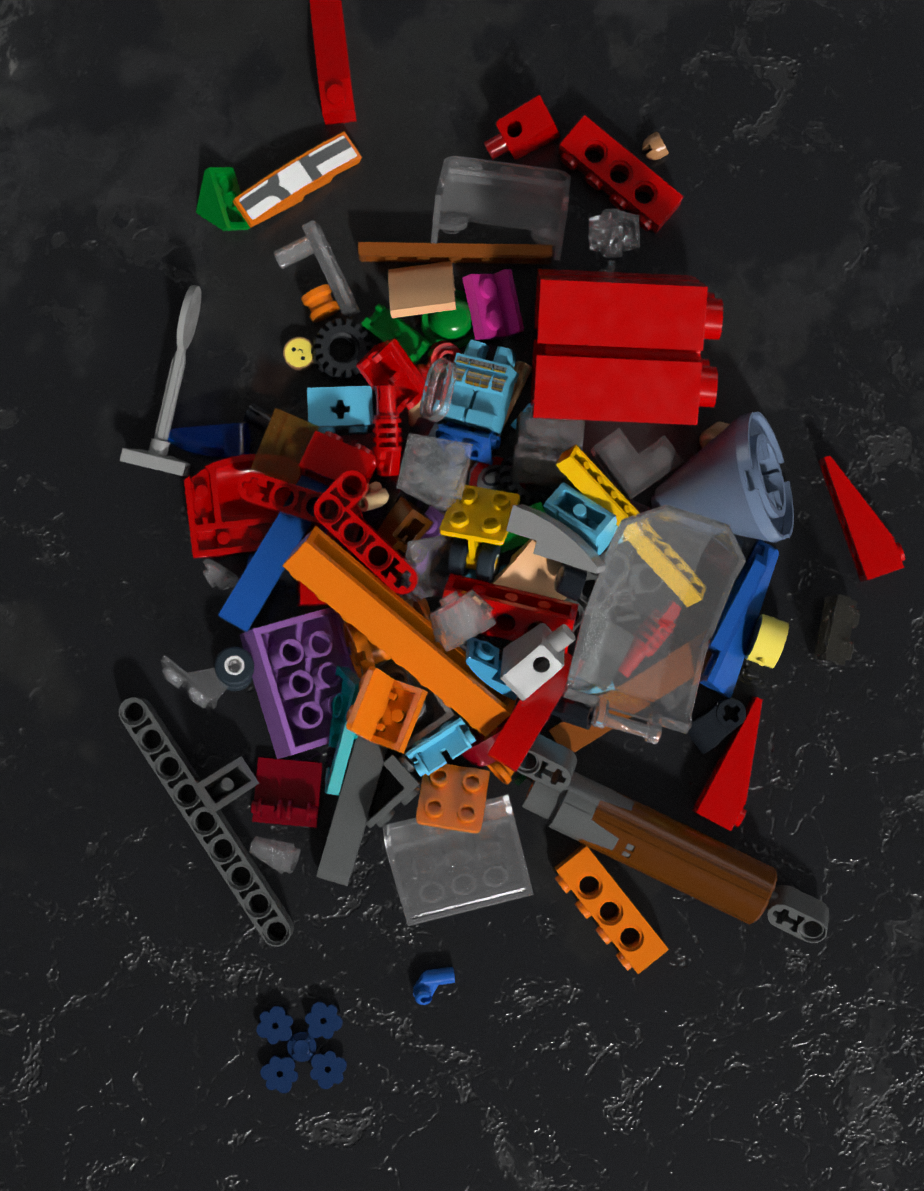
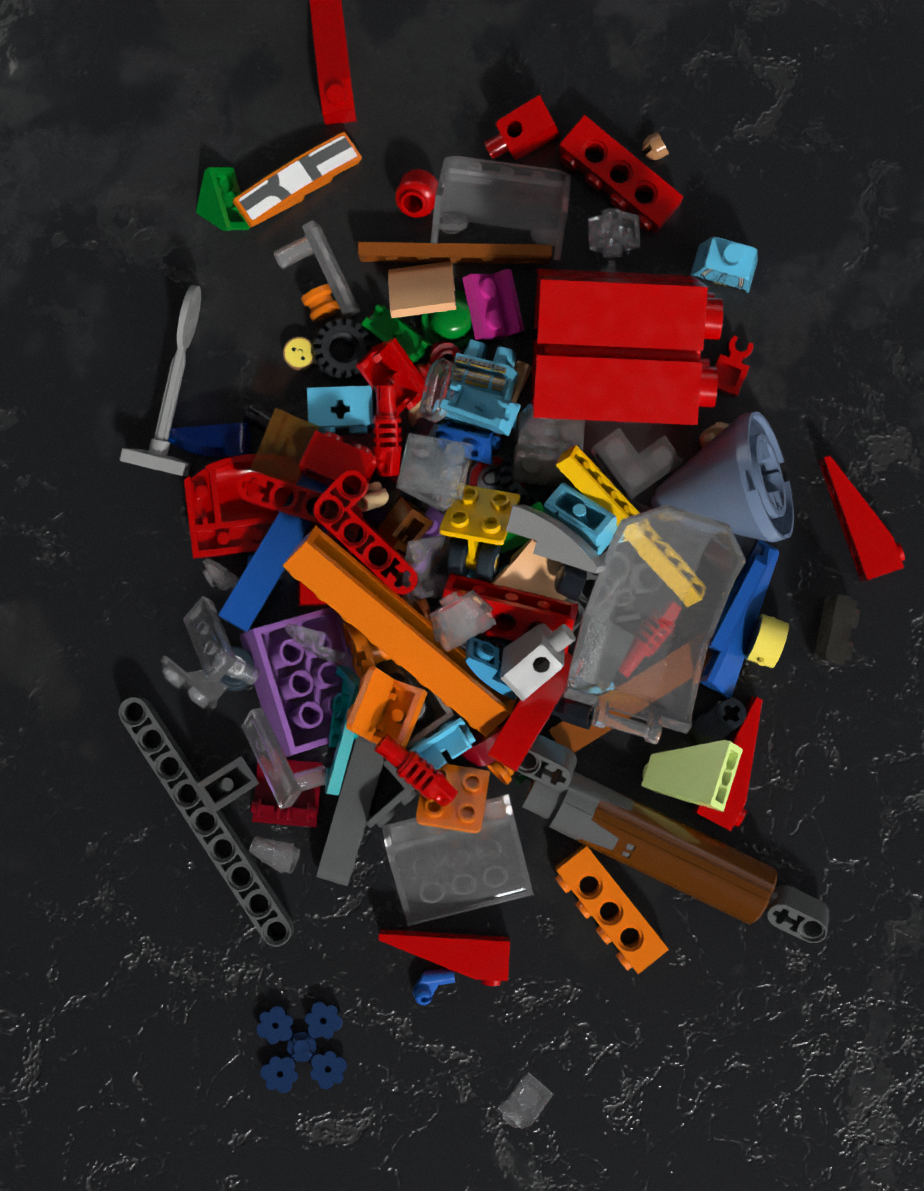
(213, 645): none -> clear piece
(283, 782): none -> clear piece
(313, 642): none -> clear slope
(416, 193): none -> red head
(416, 771): none -> red hinge
(471, 955): none -> red slope
(481, 408): none -> medium azure hinge
(525, 1102): none -> clear bracket
(694, 773): none -> yellowish green slope
(725, 263): none -> medium azure torso
(731, 370): none -> red plate

